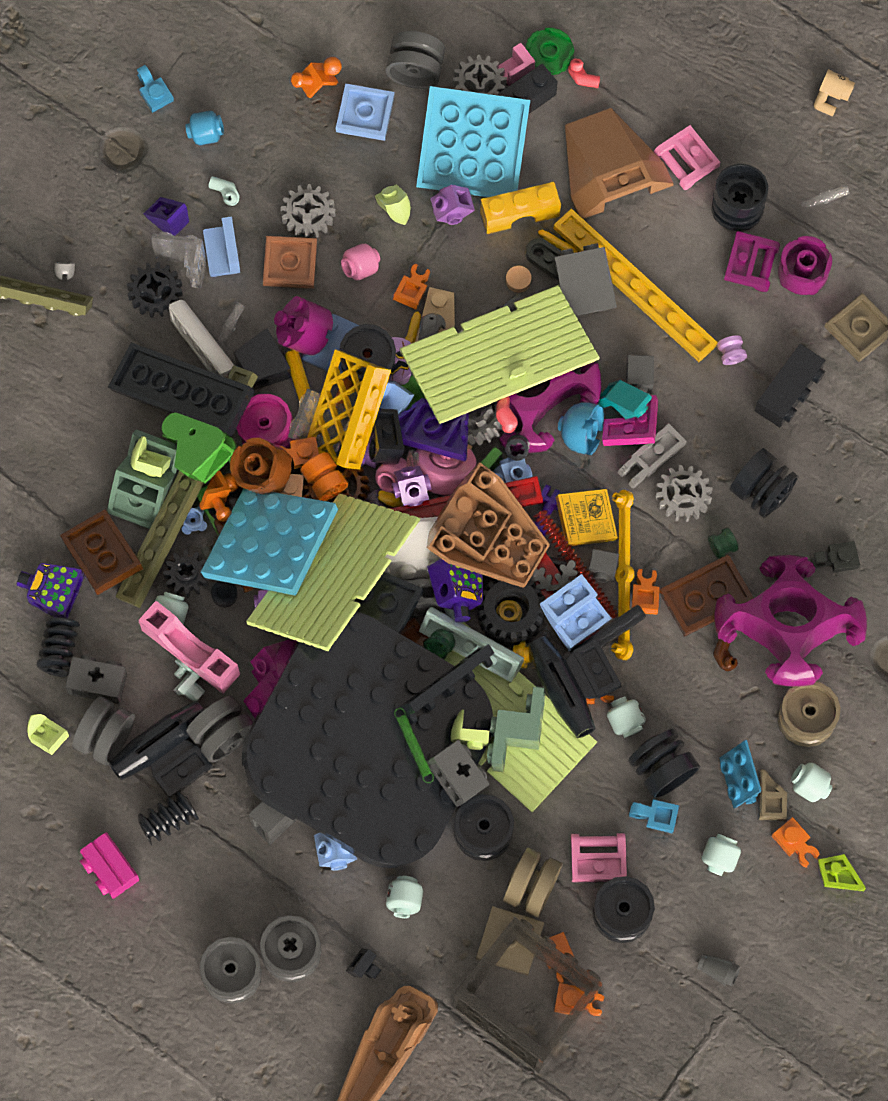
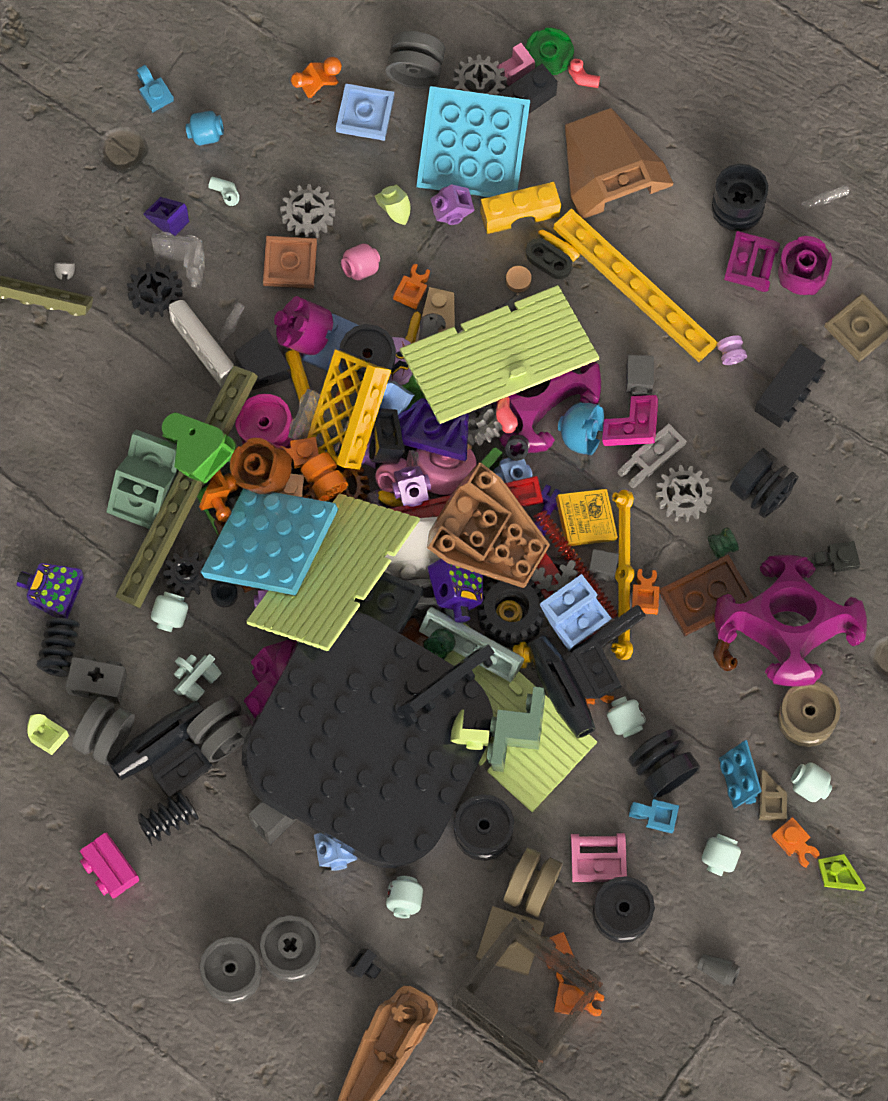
(101, 552): reddish brown plate -> none
(147, 461): yellowish green plate -> none
(180, 642): bright pink arch -> none
(181, 388): black plate -> none
(199, 524): light blue plate -> none
(221, 249): light blue panel -> none
(418, 748): bright green piece -> none
(458, 787): dark grey brick -> none
(585, 279): dark grey brick -> none
(625, 399): teal slope -> none
(693, 152): bright pink plate -> none
(834, 86): tan piece -> none

